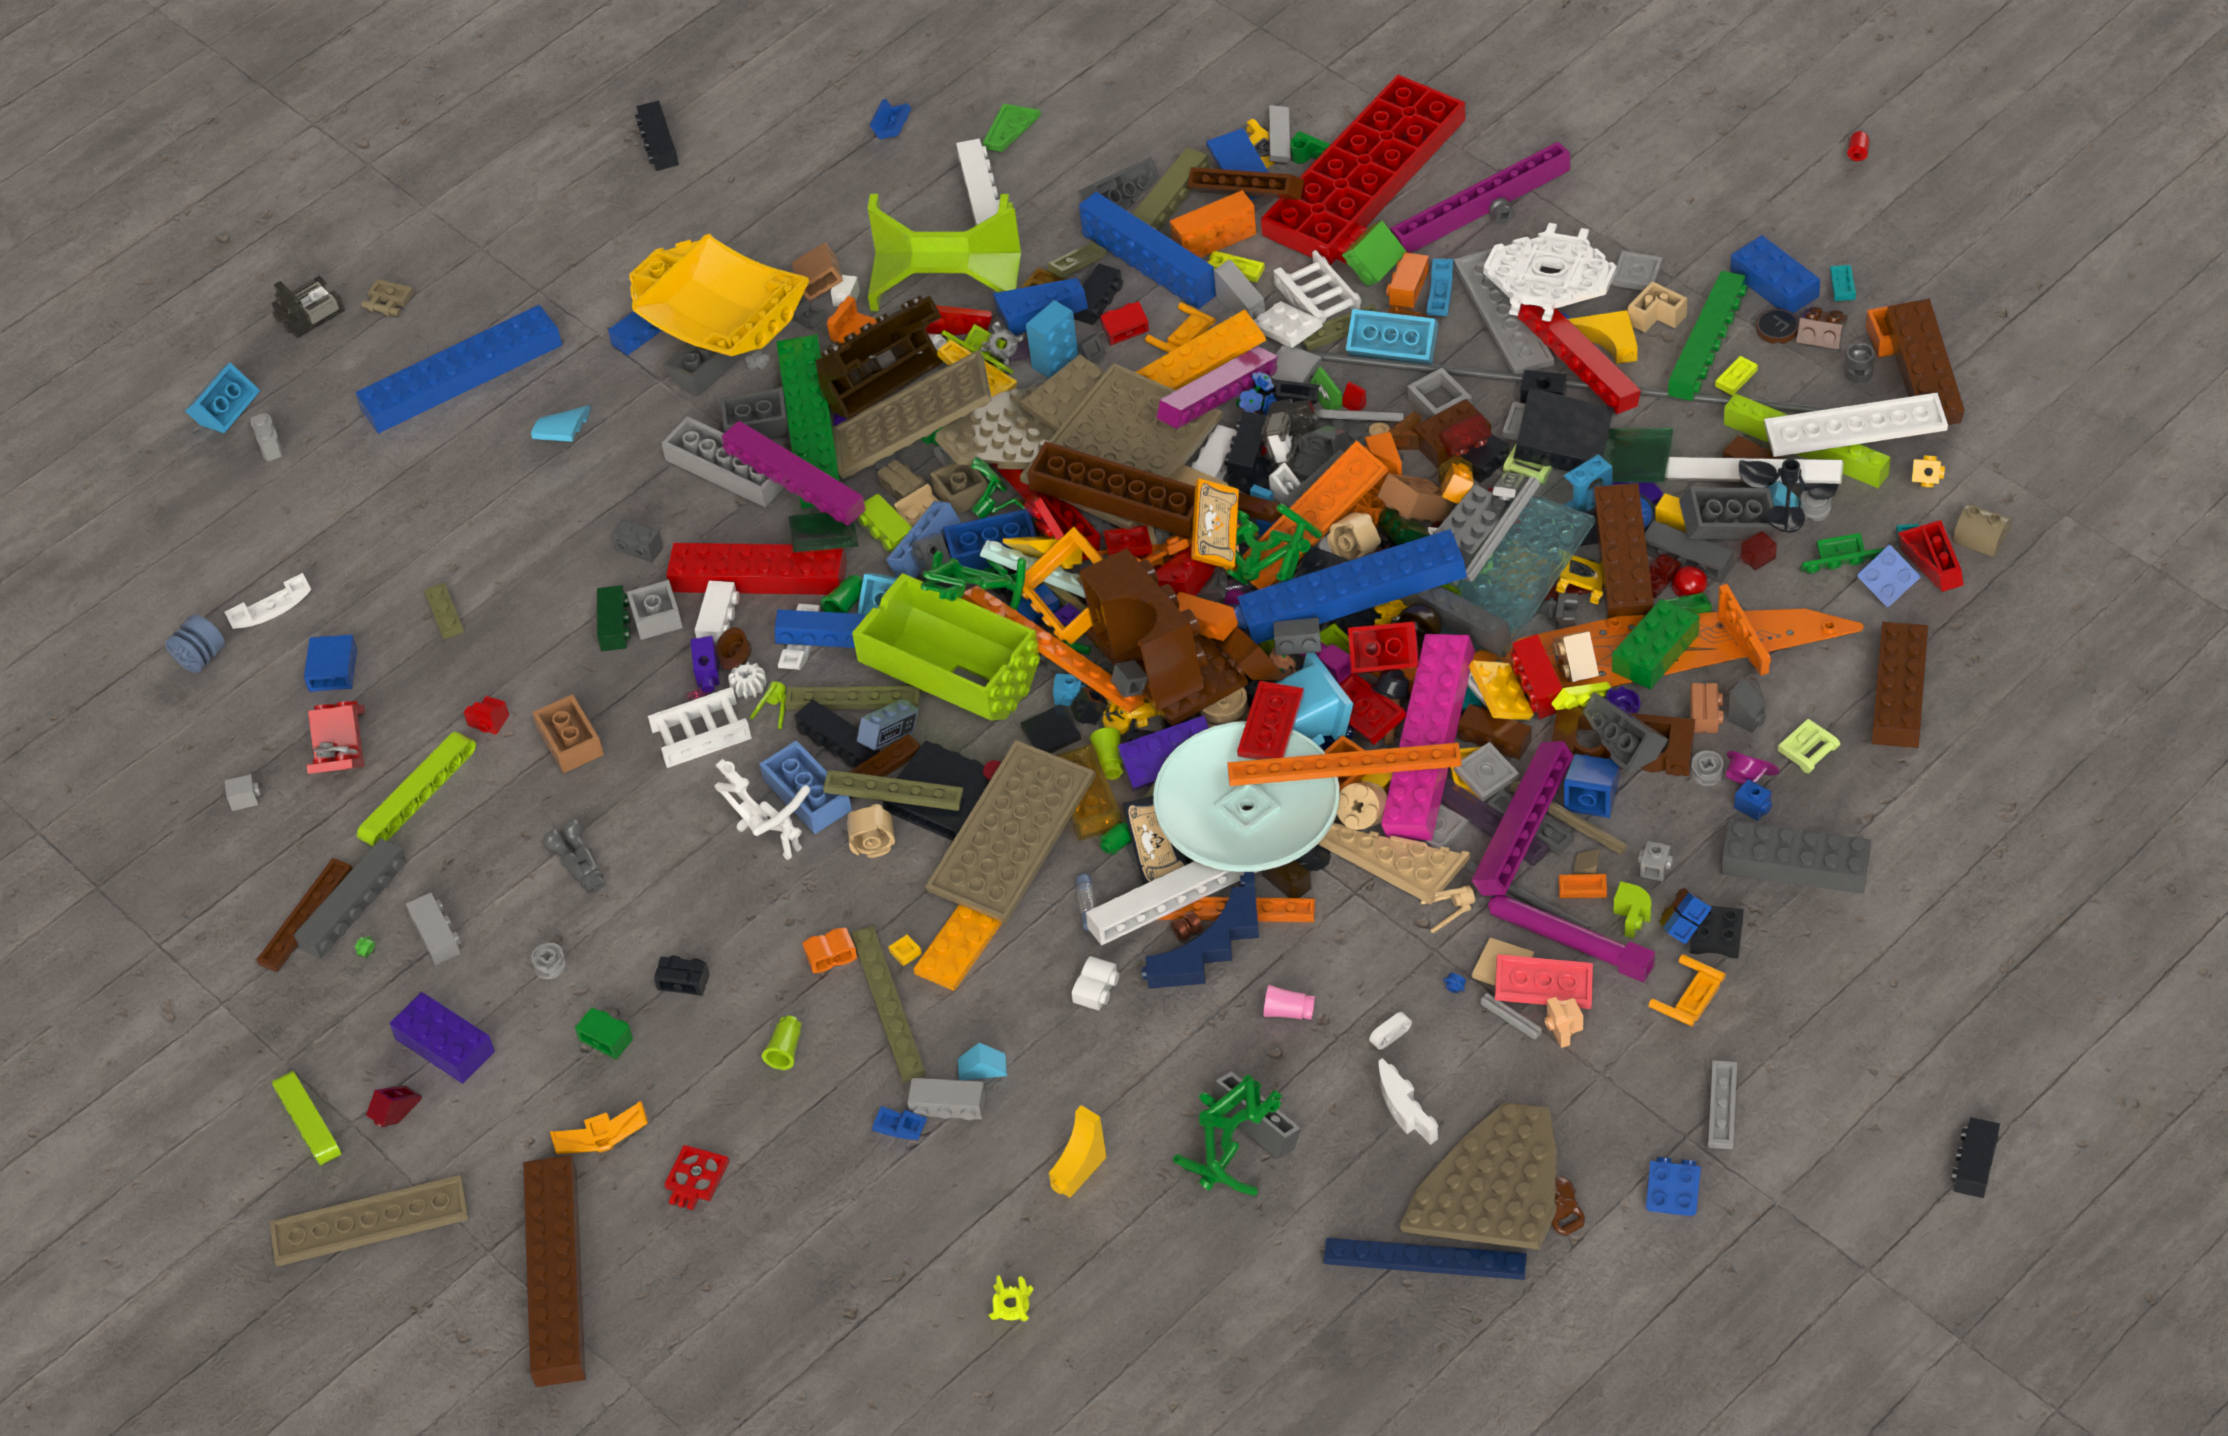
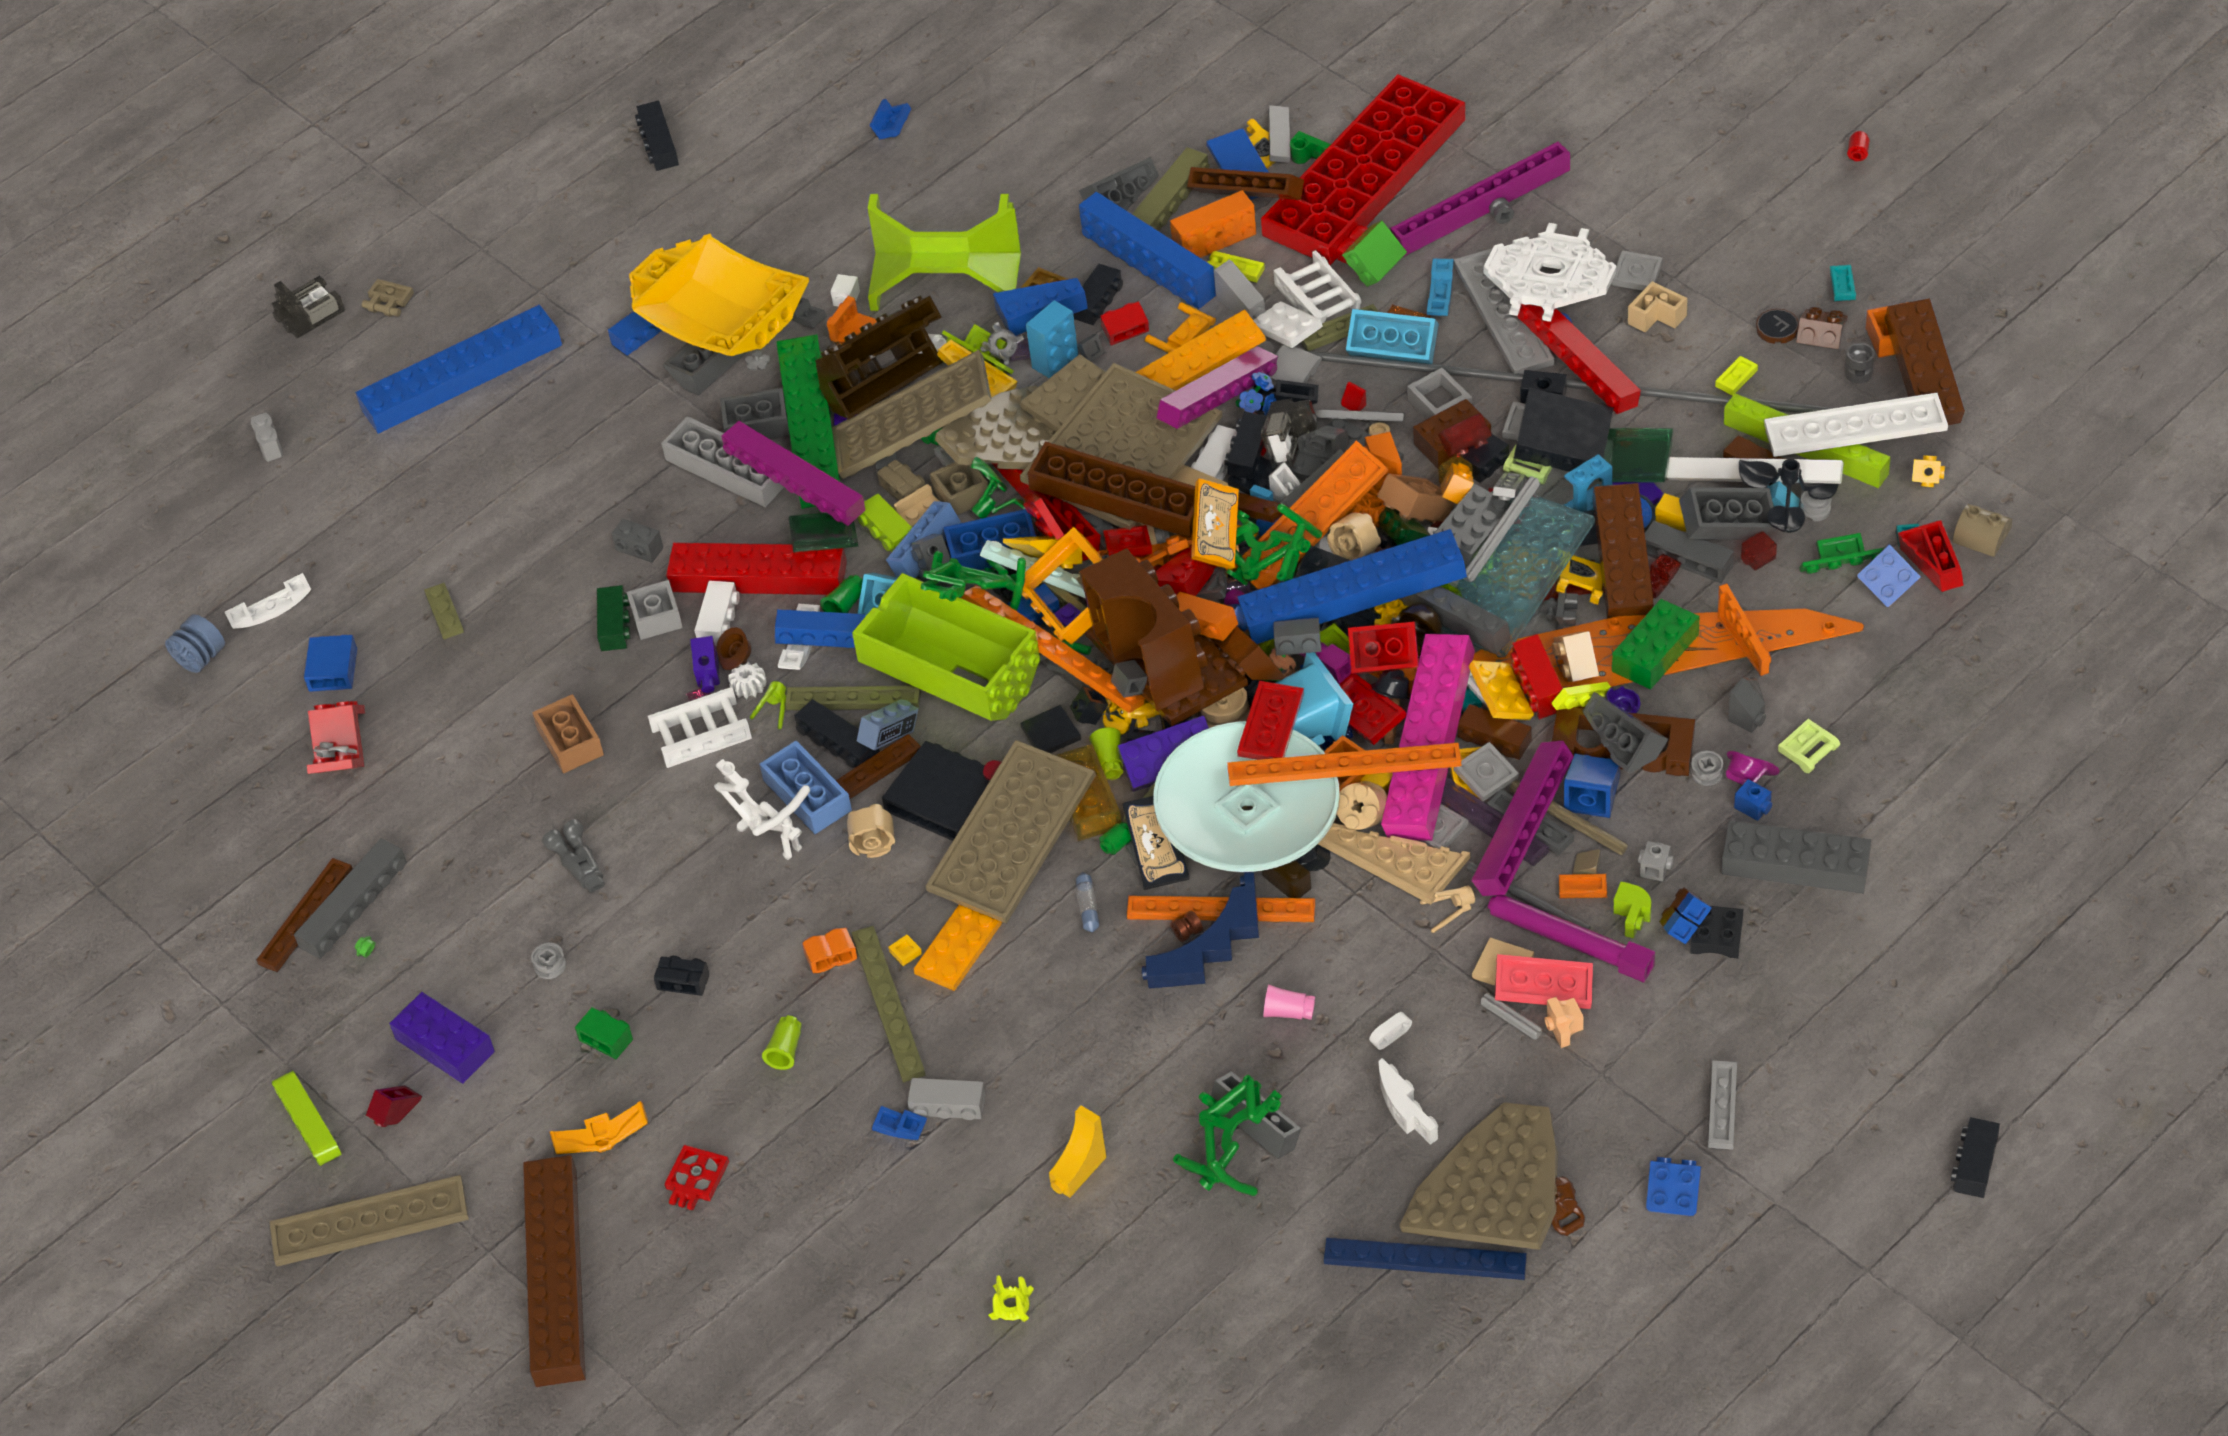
(222, 399): dark azure slope -> none
(242, 792): light grey brick -> none
(416, 789): lime beam -> none
(434, 928): light grey brick -> none
(487, 715): red brick -> none
(561, 425): medium azure slope -> none
(821, 268): medium nougat brick -> none
(893, 790): olive plate -> none
(959, 320): red wing -> none
(978, 179): white brick -> none
(981, 1063): medium azure slope -> none
(1009, 125): bright green wing -> none
(1066, 689): dark azure brick -> none
(1077, 259): olive plate -> none
(1094, 983): white brick -> none
(1156, 900): white brick -> none
(1328, 393): bright green slope -> none
(1403, 433): clear orange slope -> none
(1408, 280): orange brick -> none
(1455, 982): blue plate -> none
(1611, 332): yellow arch -> none
(1689, 581): red hair -> none
(1694, 603): green tile -> none
(1697, 994): light orange plate -> none
(1705, 707): nougat brick -> none
(1707, 336): green brick -> none
(1775, 275): blue brick -> none
(1900, 684): reddish brown brick -> none

